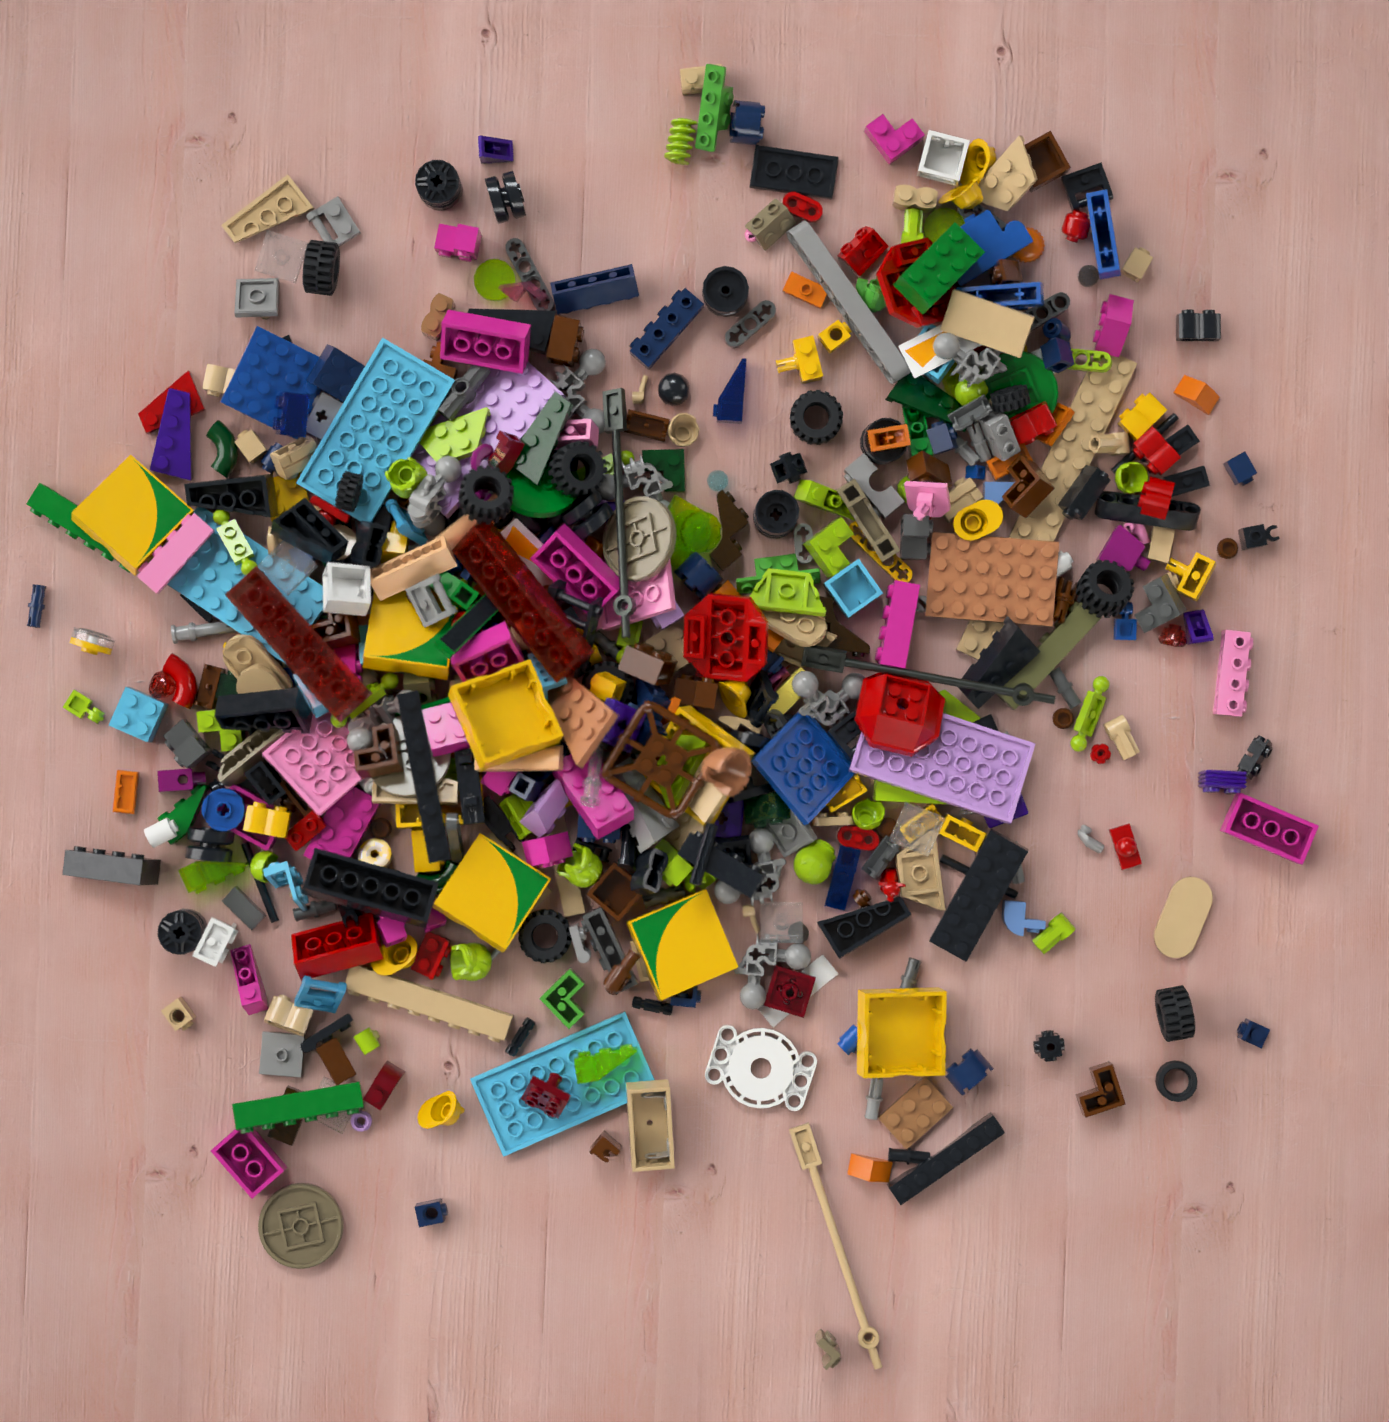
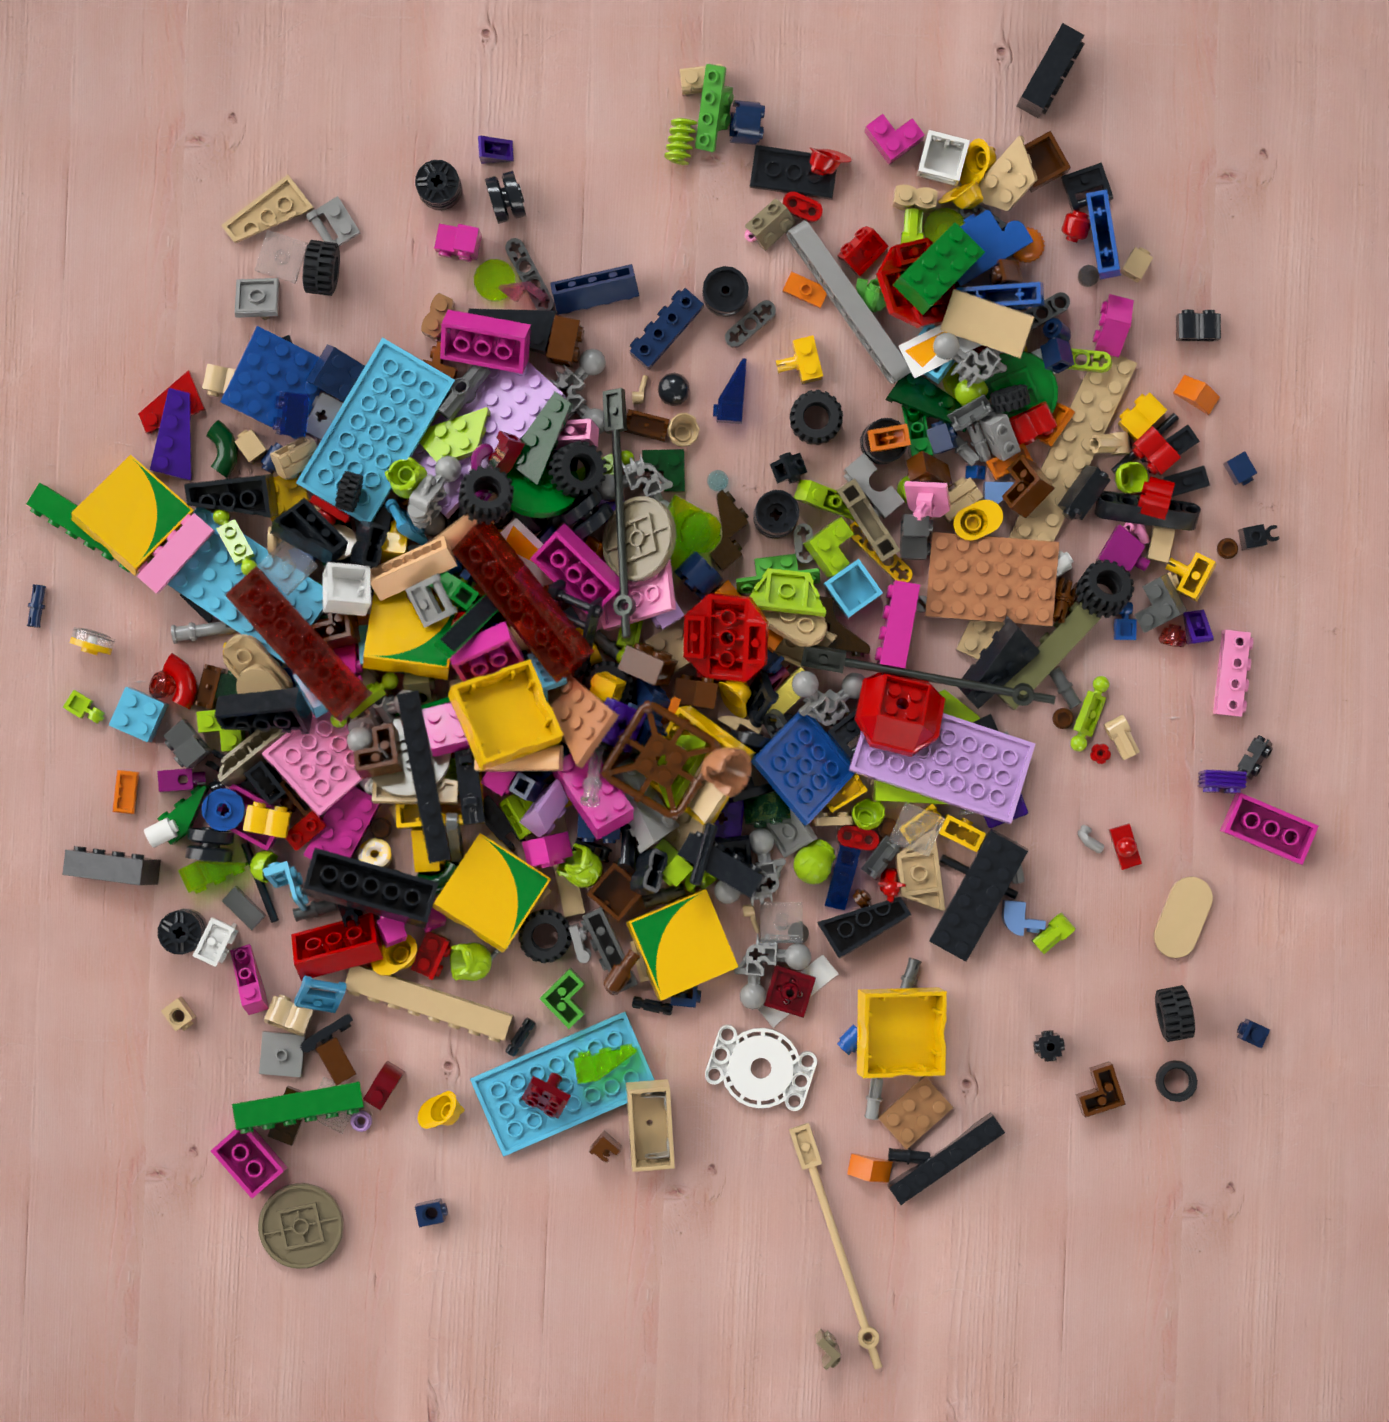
(367, 1040): lime piece -> none
(826, 160): none -> red piece
(830, 344): yellow brick -> none
(969, 1071): dark blue brick -> none
(1053, 66): none -> black brick

